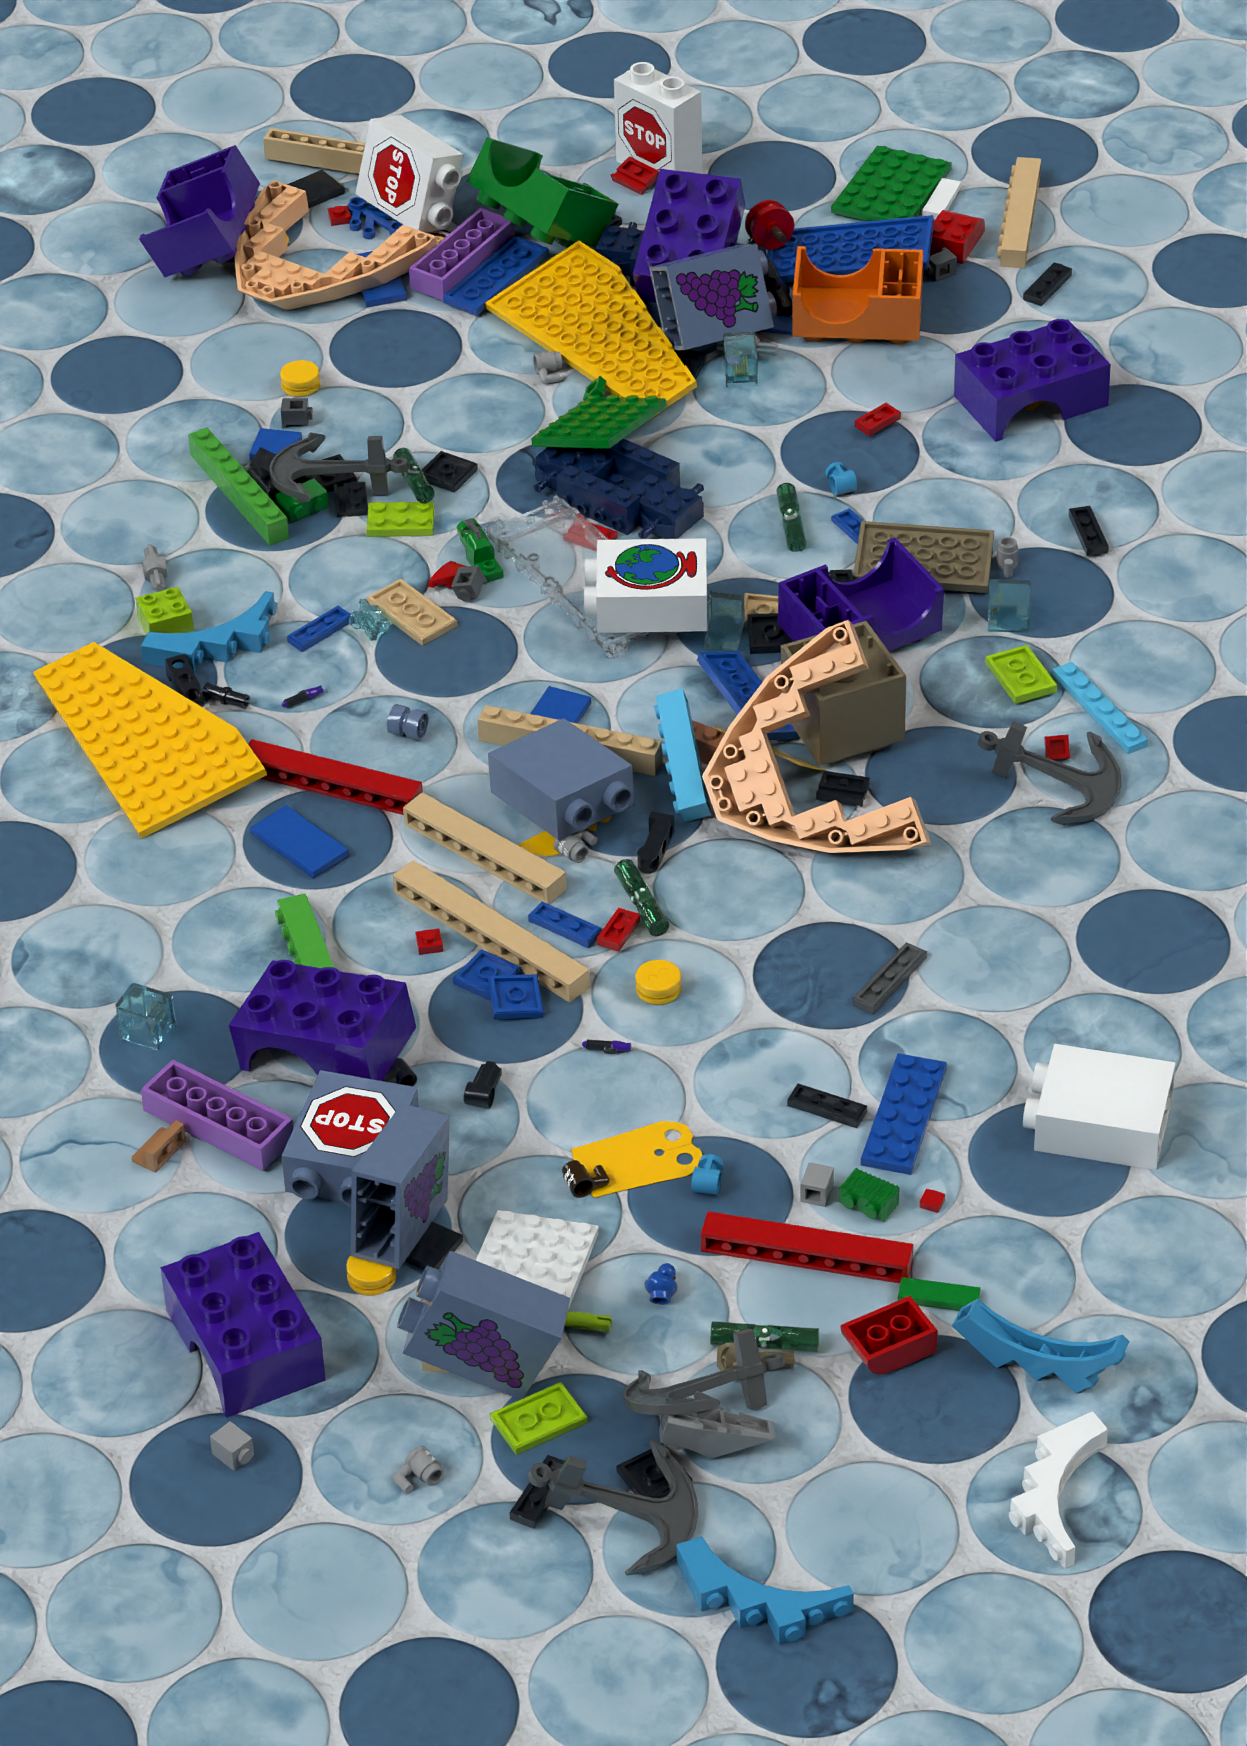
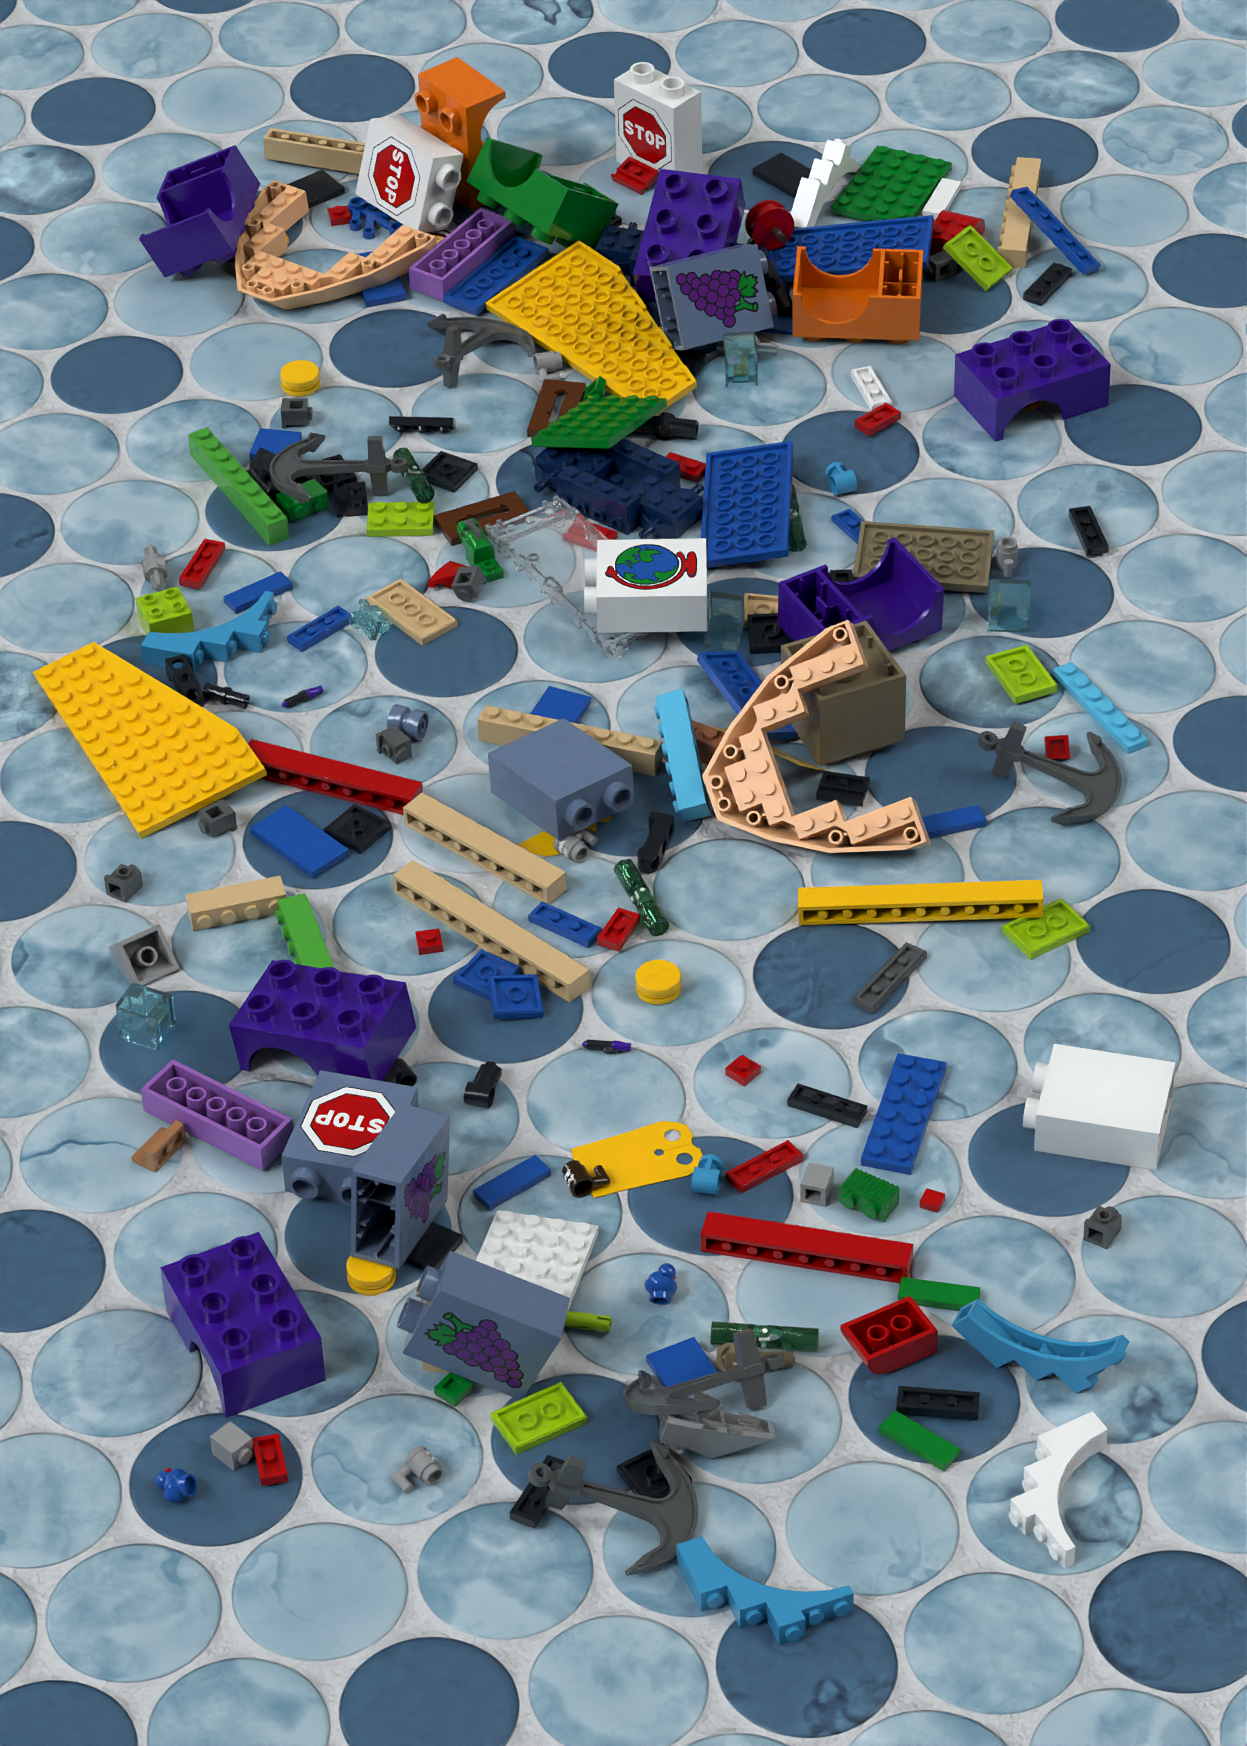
(125, 877): none -> dark grey brick
(144, 956): none -> light grey slope
(176, 1484): none -> blue animal
(202, 563): none -> red plate
(217, 818): none -> dark grey brick
(234, 903): none -> tan brick
(249, 595): none -> blue tile
(270, 1459): none -> red plate
(357, 828): none -> black tile
(394, 744): none -> dark grey brick
(422, 424): none -> black plate
(448, 520): none -> reddish brown piece
(453, 108): none -> orange piece
(453, 1389): none -> green plate
(486, 332): none -> dark grey piece
(512, 1182): none -> blue tile
(550, 389): none -> reddish brown piece
(669, 426): none -> black piece
(680, 1363): none -> blue tile
(689, 468): none -> red plate
(743, 1070): none -> red plate
(747, 504): none -> blue plate
(764, 1166): none -> red tile
(782, 173): none -> black tile
(822, 178): none -> white arch
(870, 387): none -> white tile
(919, 1440): none -> green tile
(920, 902): none -> yellow brick
(938, 1402): none -> black plate
(954, 821): none -> blue tile
(978, 258): none -> lime tile
(1042, 934): none -> lime tile
(1055, 230): none -> blue plate
(1103, 1220): none -> dark grey brick

